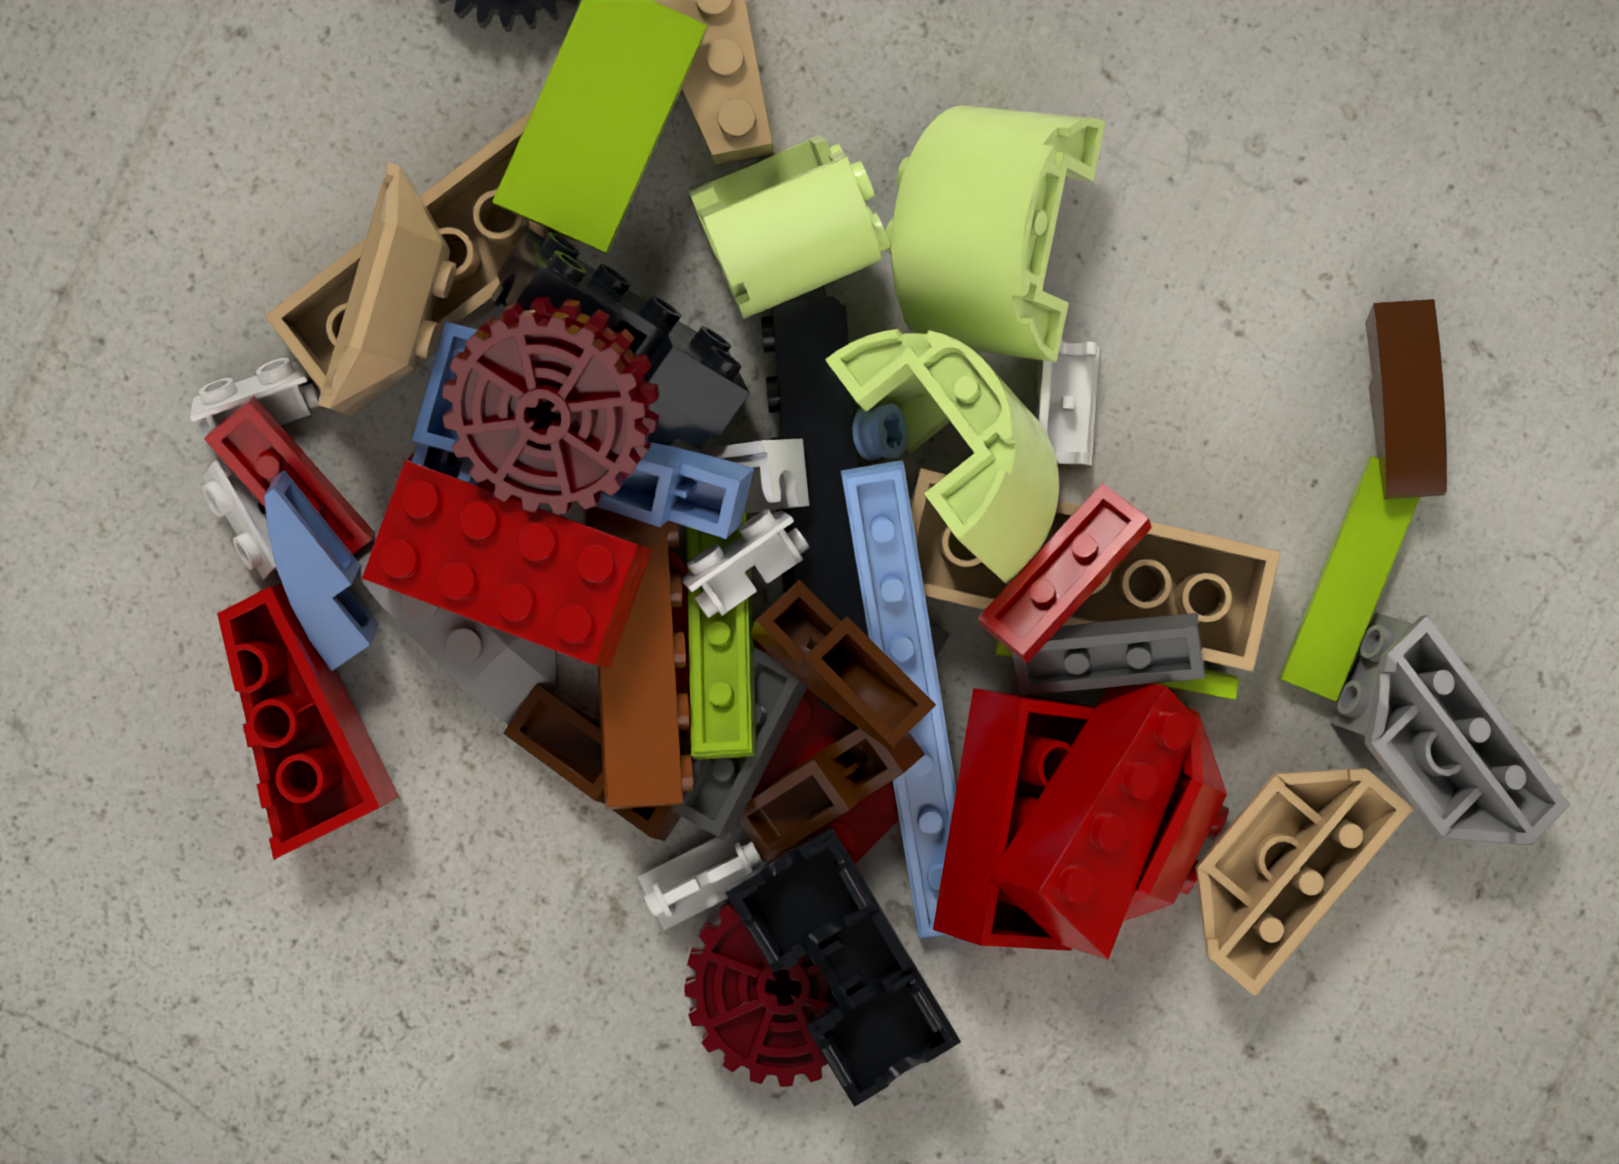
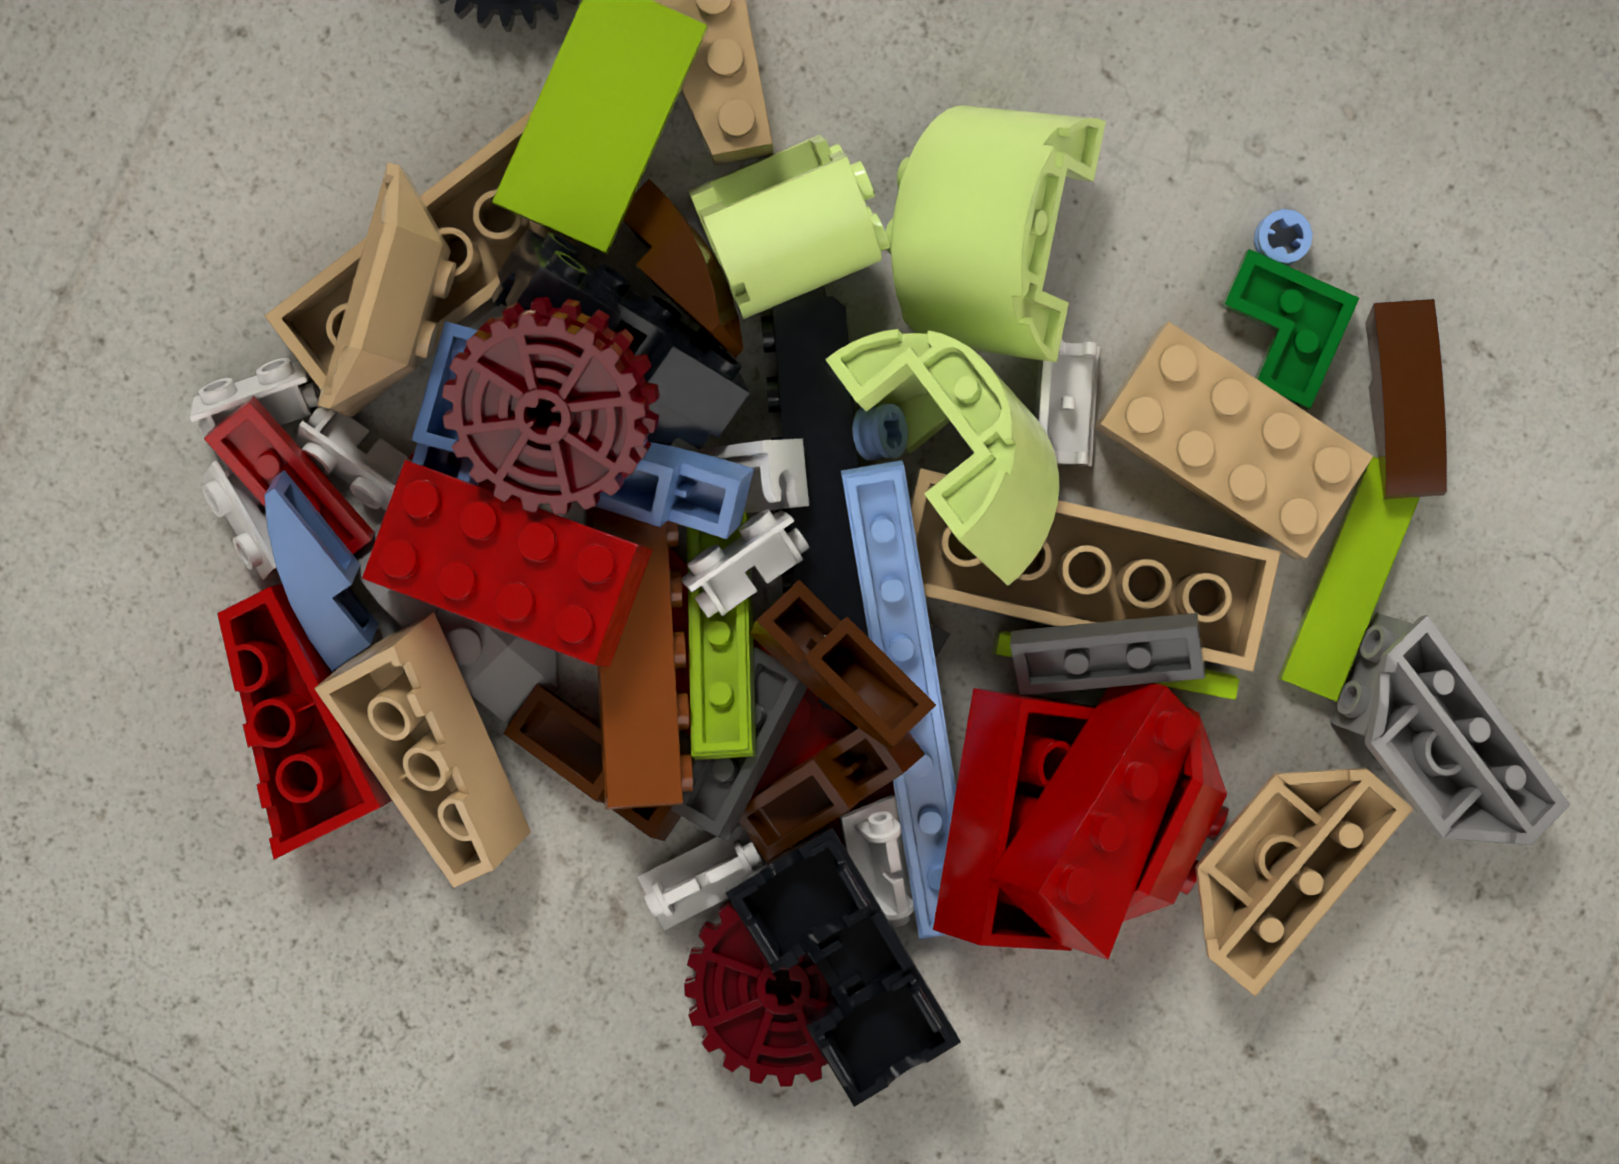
(335, 449): none -> white hinge
(429, 748): none -> tan wedge
(683, 266): none -> reddish brown slope
(877, 848): none -> white hinge
(1064, 572): plate -> none
(1233, 441): none -> tan brick
(1286, 220): none -> light blue bush
(1306, 321): none -> green plate

